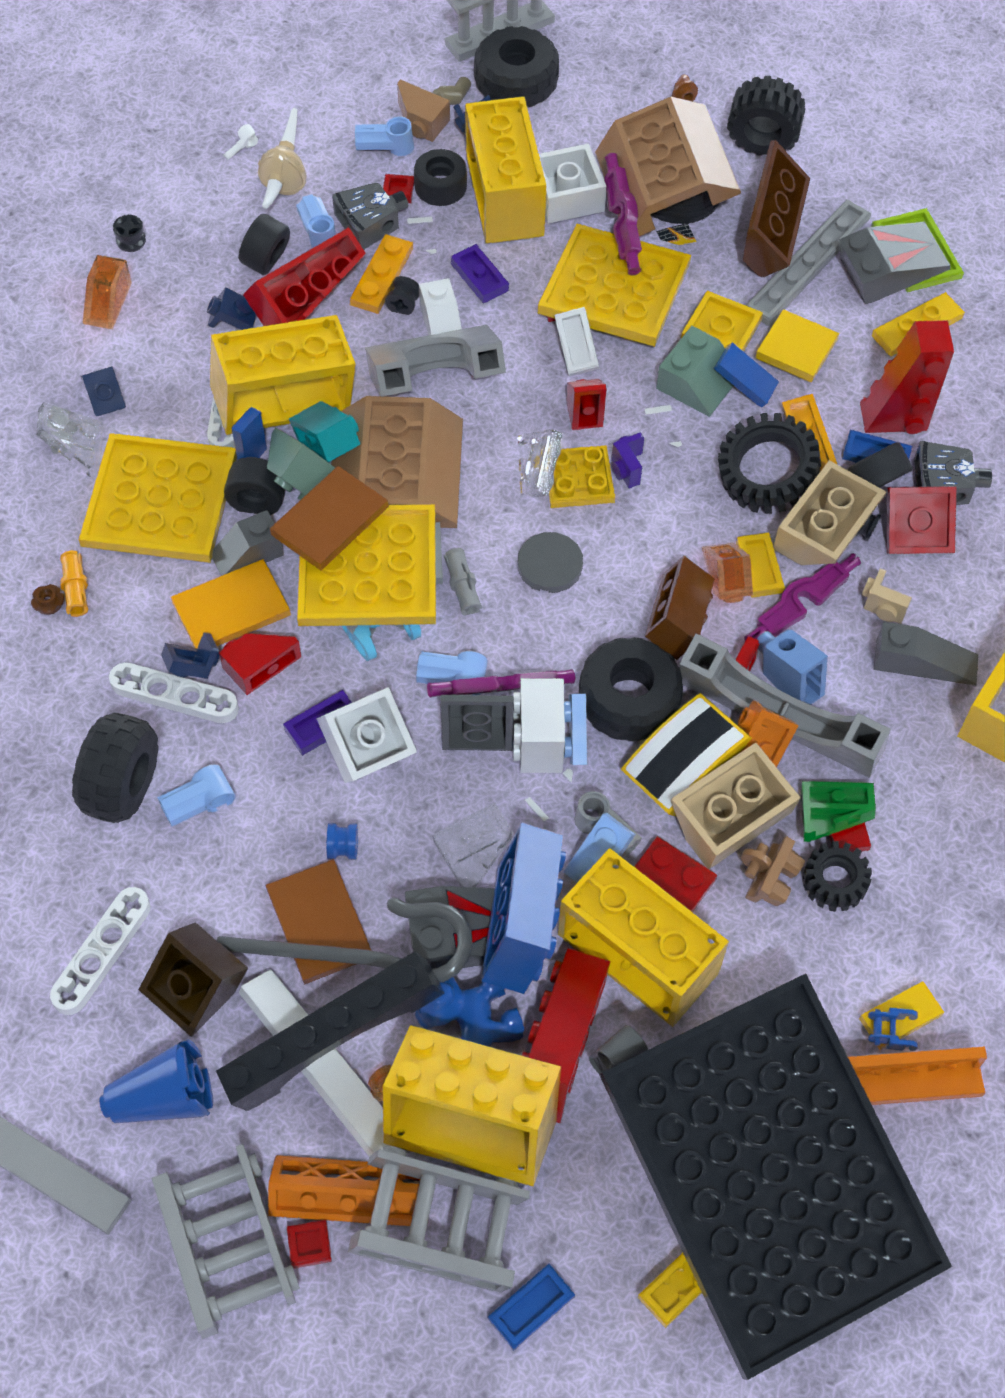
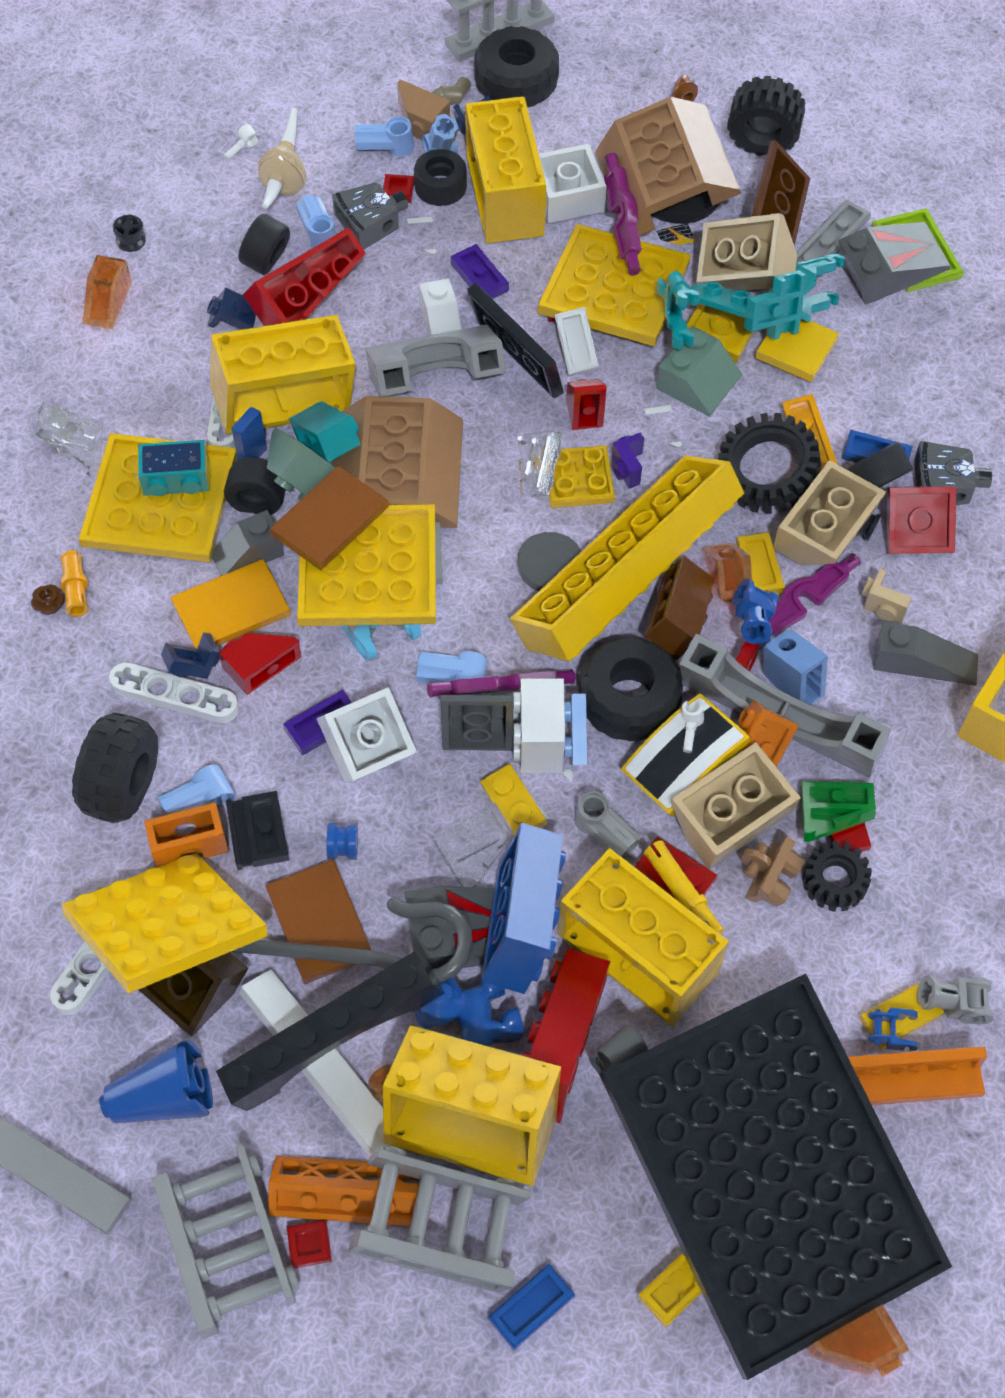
(103, 391): dark blue bracket -> none
(163, 921): none -> yellow plate
(173, 467): none -> brick
(205, 838): none -> orange brick
(257, 830): none -> black plate
(380, 272): light orange plate -> none
(402, 295): black wheel -> none
(441, 135): none -> light blue piece
(462, 581): light grey pin -> none
(513, 798): none -> yellow plate
(516, 341): none -> black tile
(605, 835): light blue plate -> none
(627, 557): none -> yellow brick
(680, 885): none -> yellow pin
(692, 721): none -> white hand
(746, 252): none -> tan slope
(746, 375): blue tile -> none
(756, 609): none -> blue connector
(775, 310): none -> teal piece
(863, 1345): none -> clear orange slope
(911, 381): red wedge -> none
(939, 308): yellow plate -> none
(961, 998): none -> light grey connector

